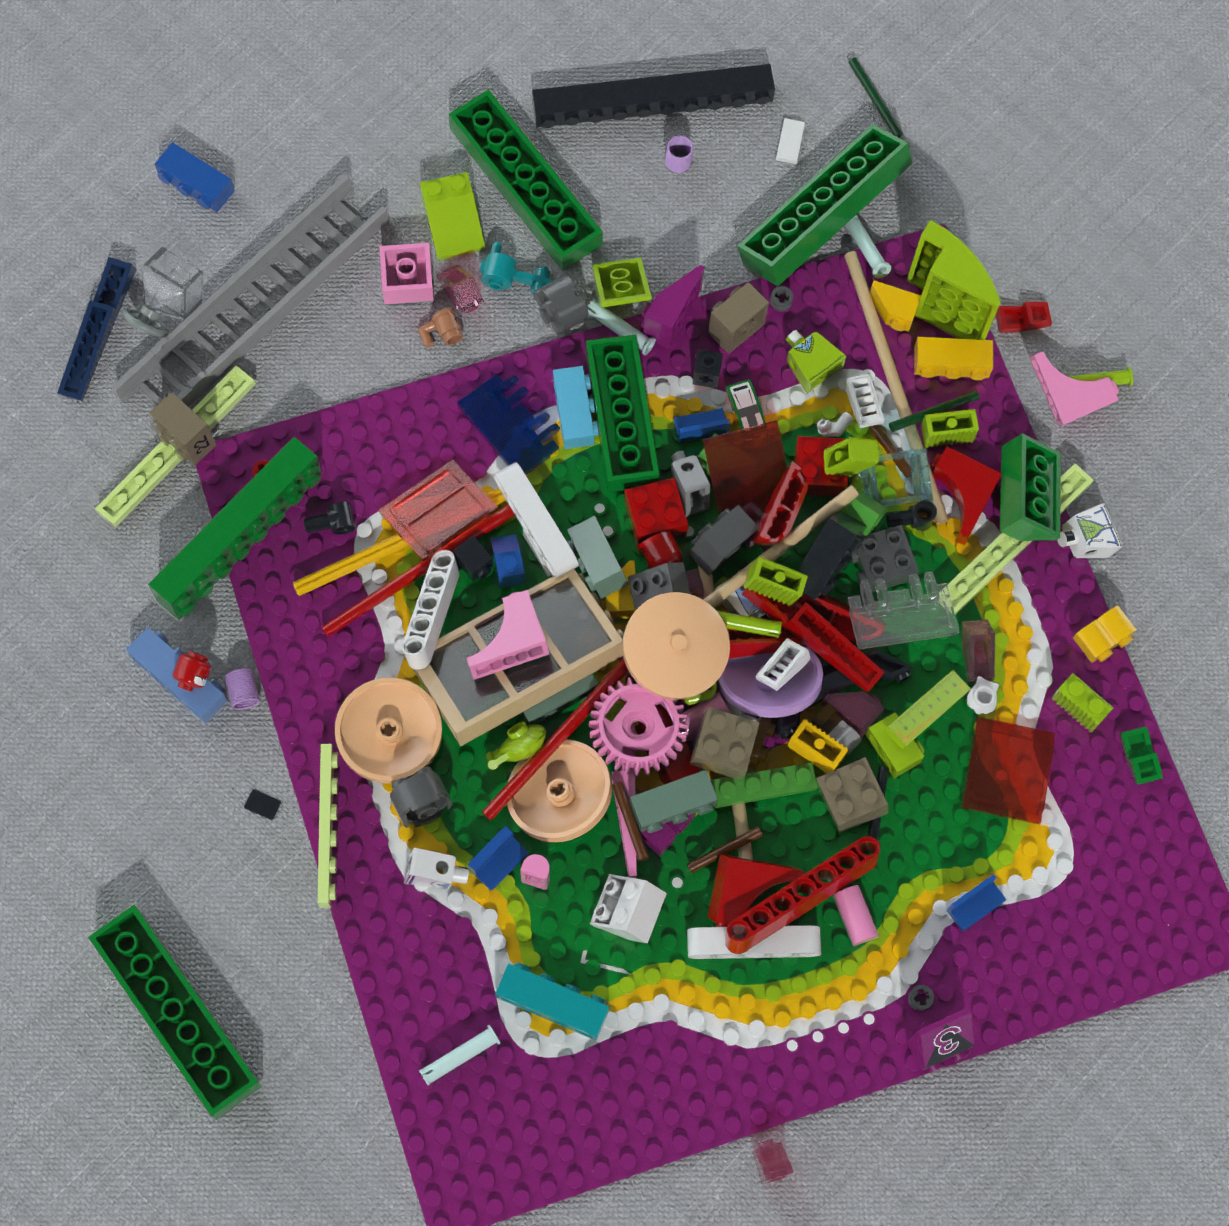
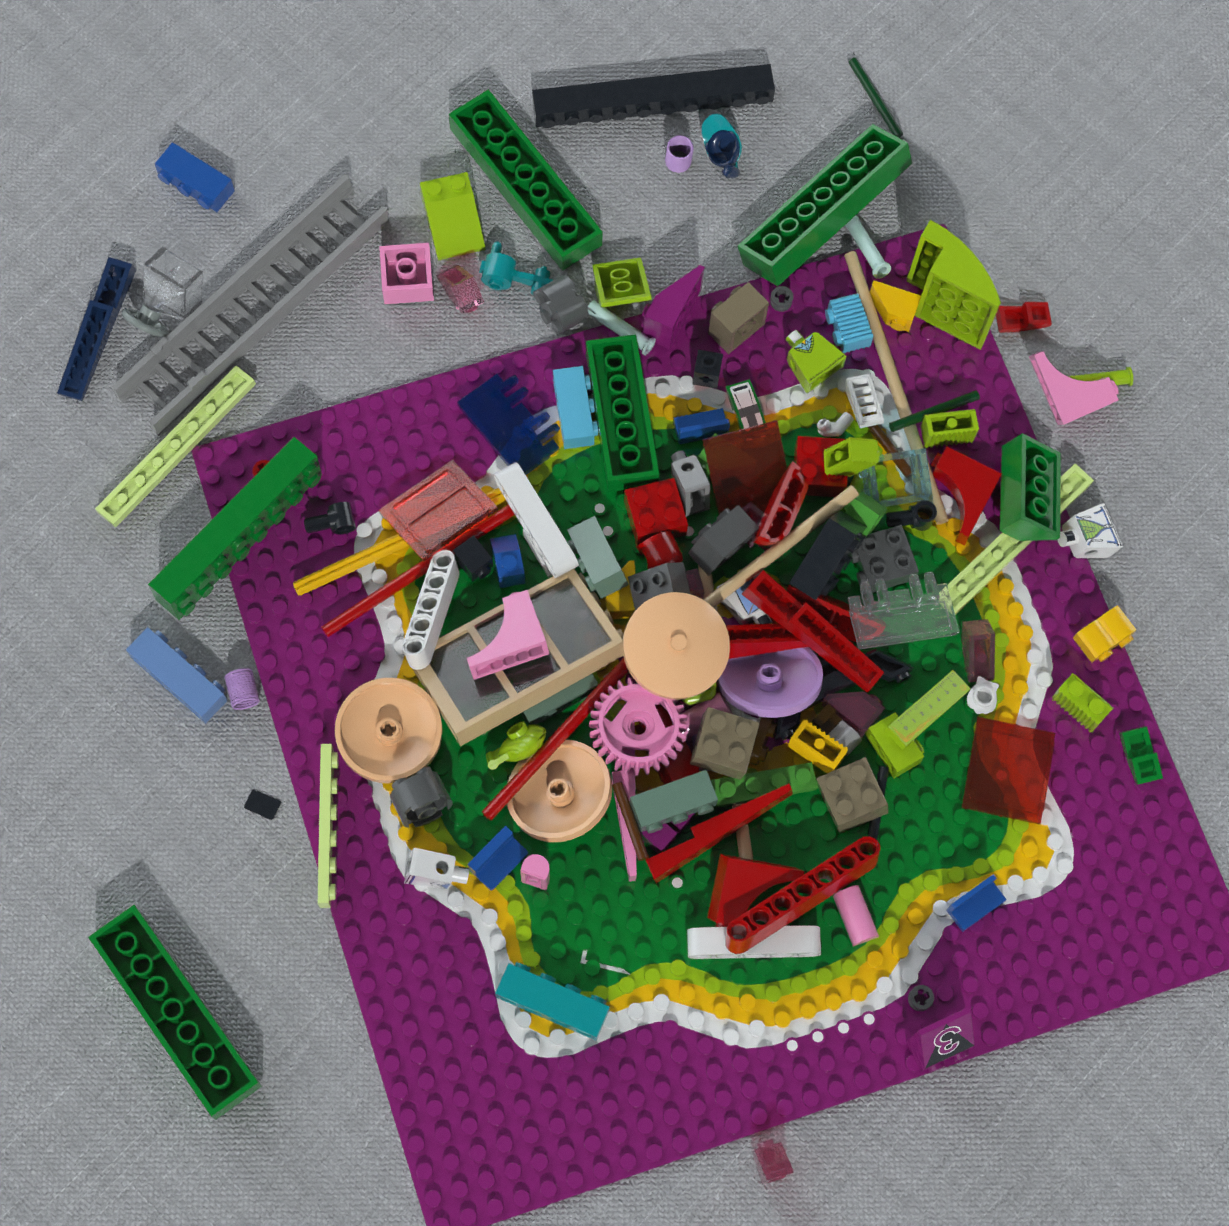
(182, 429): dark tan brick -> none
(191, 671): red head -> none
(446, 325): nougat piece -> none
(459, 1055): light aqua pin -> none
(628, 908): white slope -> none
(713, 831): none -> red slope
(722, 144): none -> dark blue hair
(725, 849): reddish brown bar -> none
(751, 624): lime pin -> none
(775, 581): lime brick -> none
(788, 648): white slope -> none
(790, 141): white piece -> none
(849, 323): none -> medium azure brick
(953, 358): yellow brick -> none

